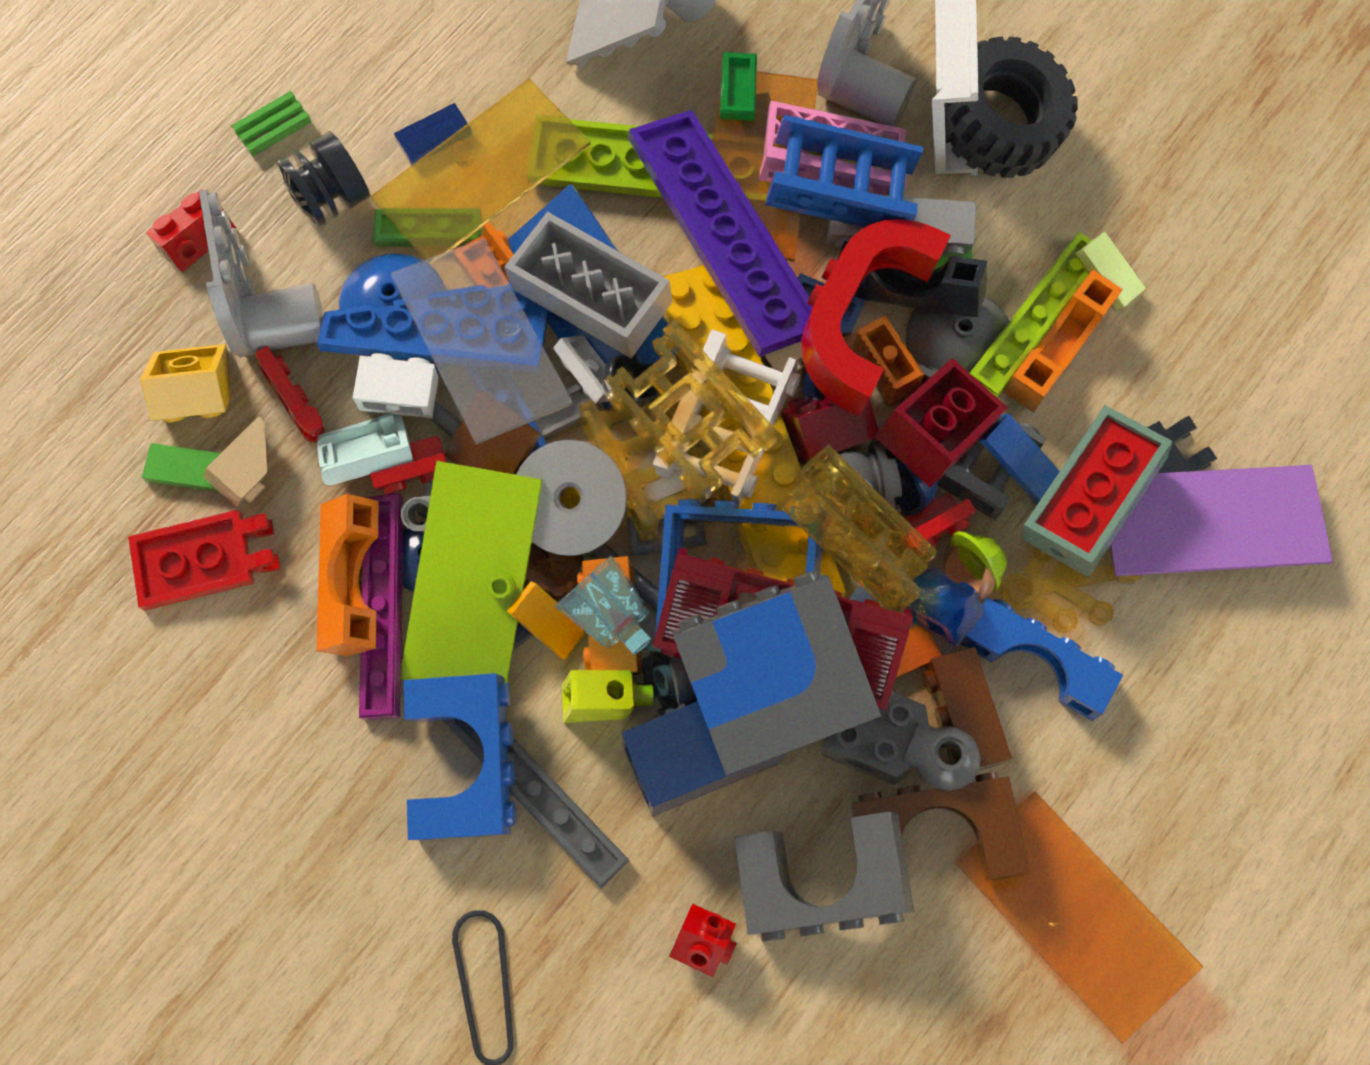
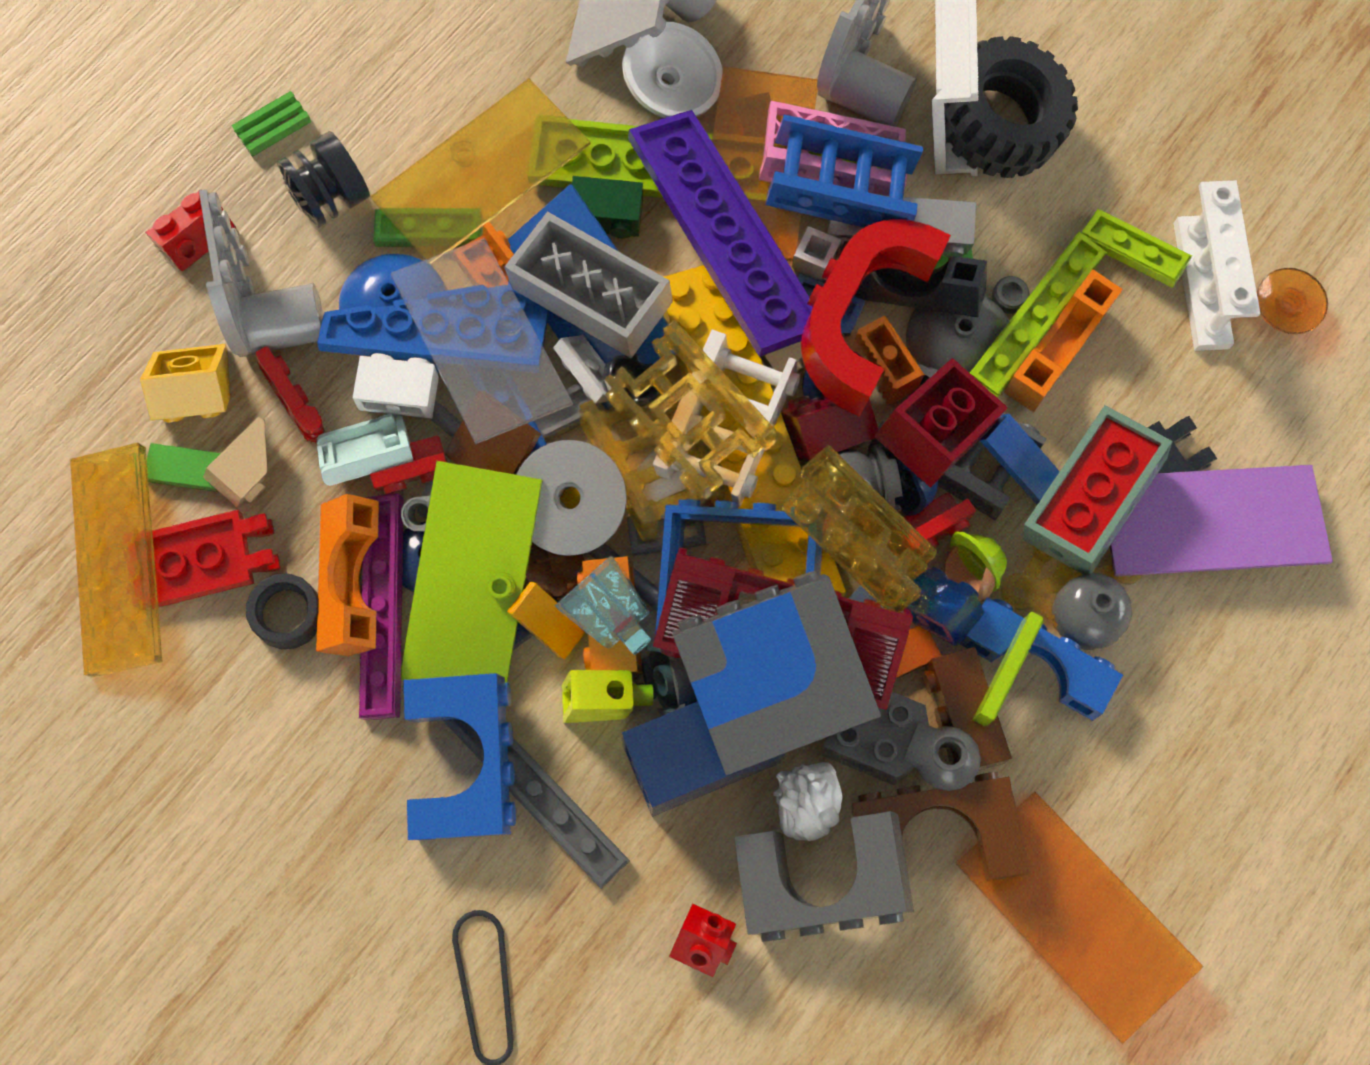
(115, 561): none -> clear yellow plate
(263, 592): none -> black tyre
(429, 132): clear blue tile -> none
(613, 203): none -> dark green brick
(681, 59): none -> white dish
(738, 86): green tile -> none
(808, 801): none -> white hair
(814, 253): none -> white brick
(1008, 669): none -> lime tile
(1010, 294): none -> dark grey tile
(1092, 610): none -> dark grey cylinder
(1108, 261): yellowish green tile -> none
(1137, 248): none -> lime tile
(1220, 273): none -> white fence
(1301, 292): none -> clear orange dish

